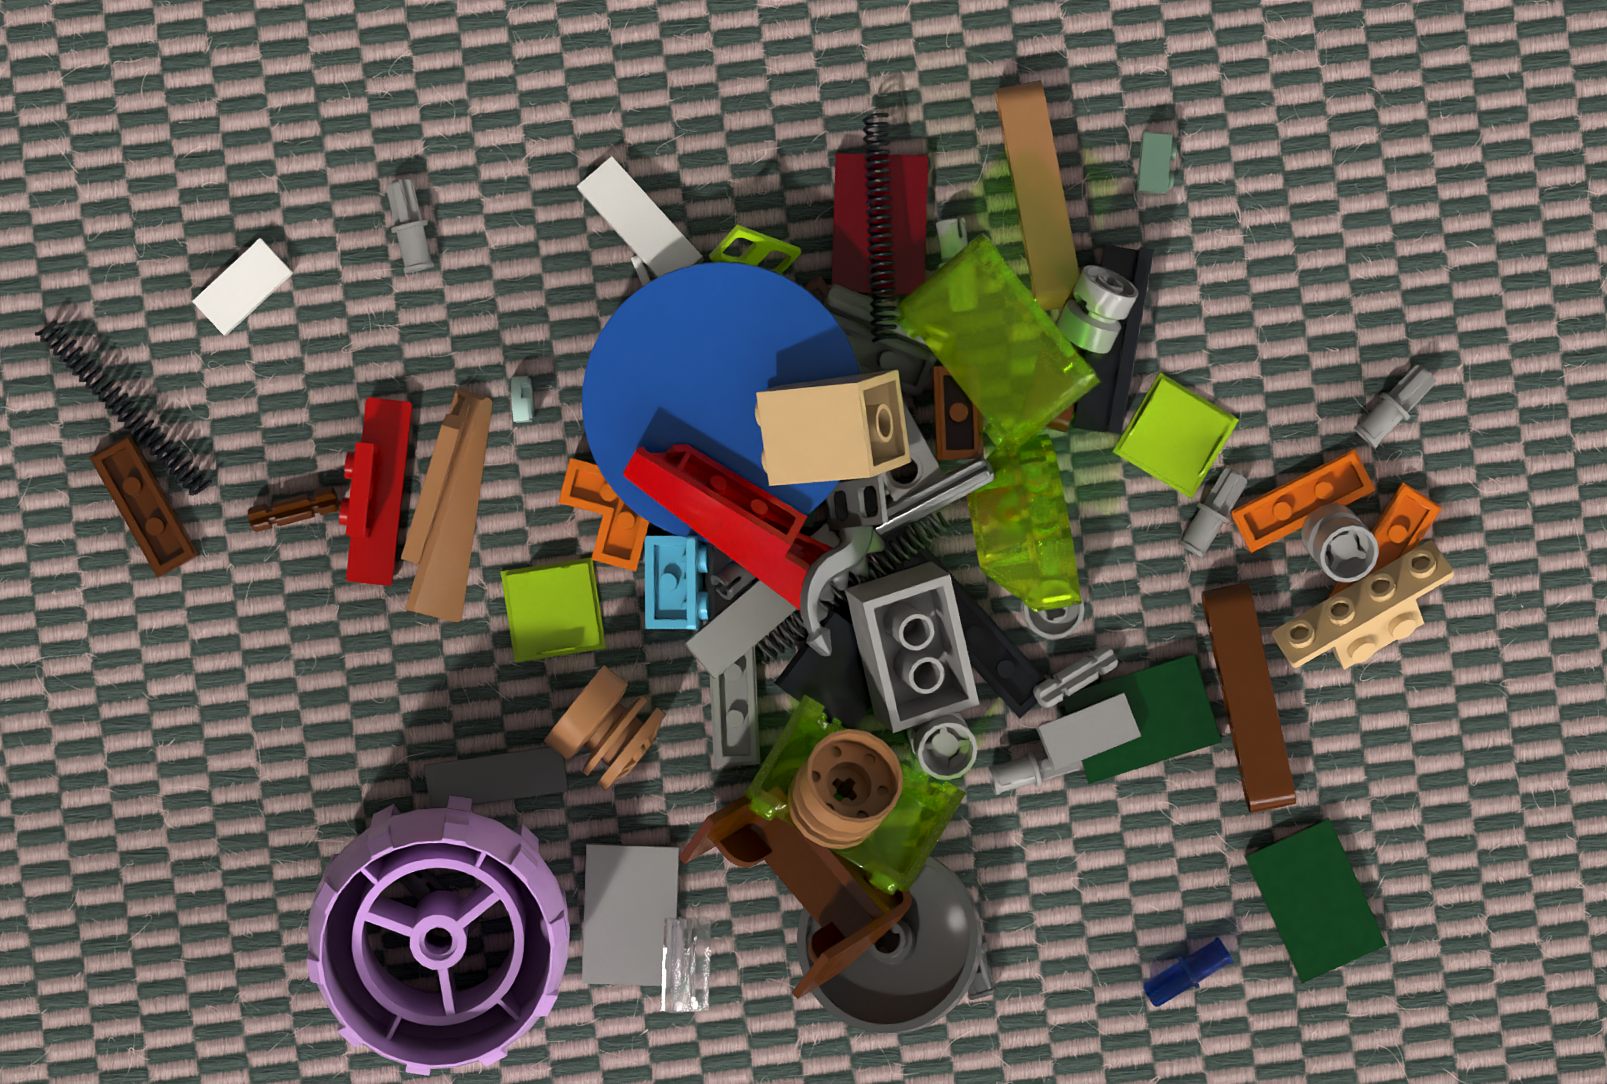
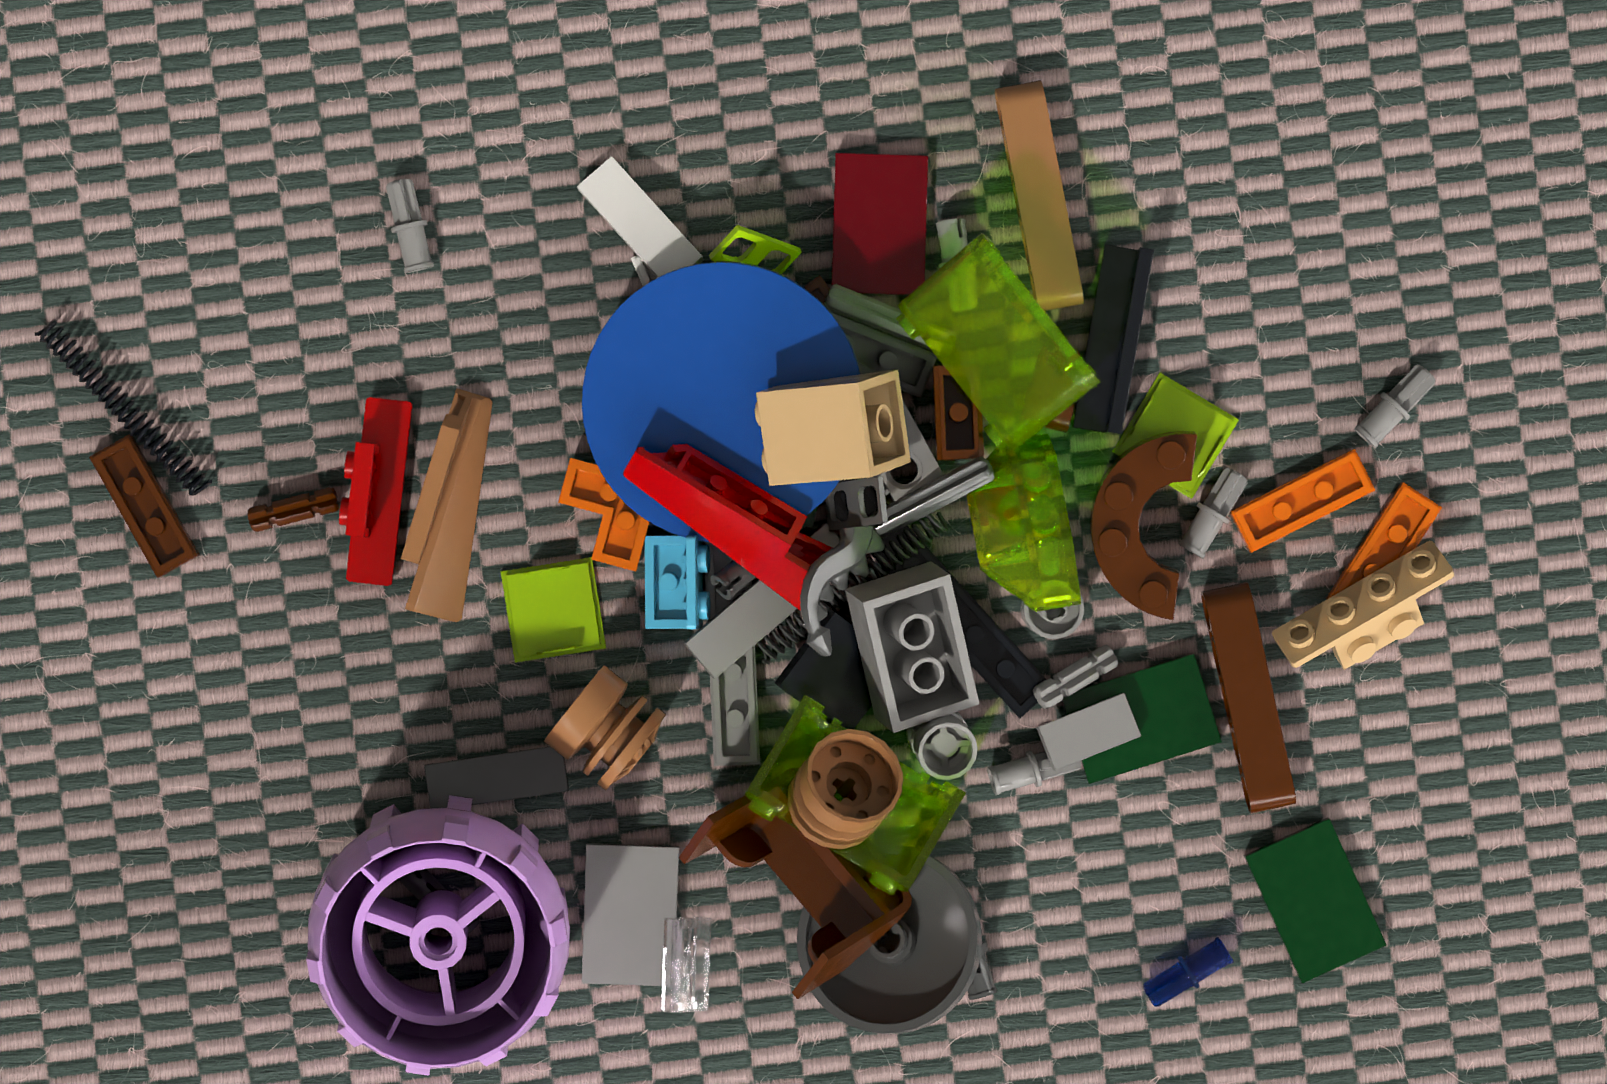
(242, 287): white tile -> none
(522, 399): light aqua tile -> none
(872, 207): black piece -> none
(1099, 304): wheel -> none
(1117, 513): none -> reddish brown brick
(1154, 163): sand green piece -> none
(1339, 543): light grey wheel -> none

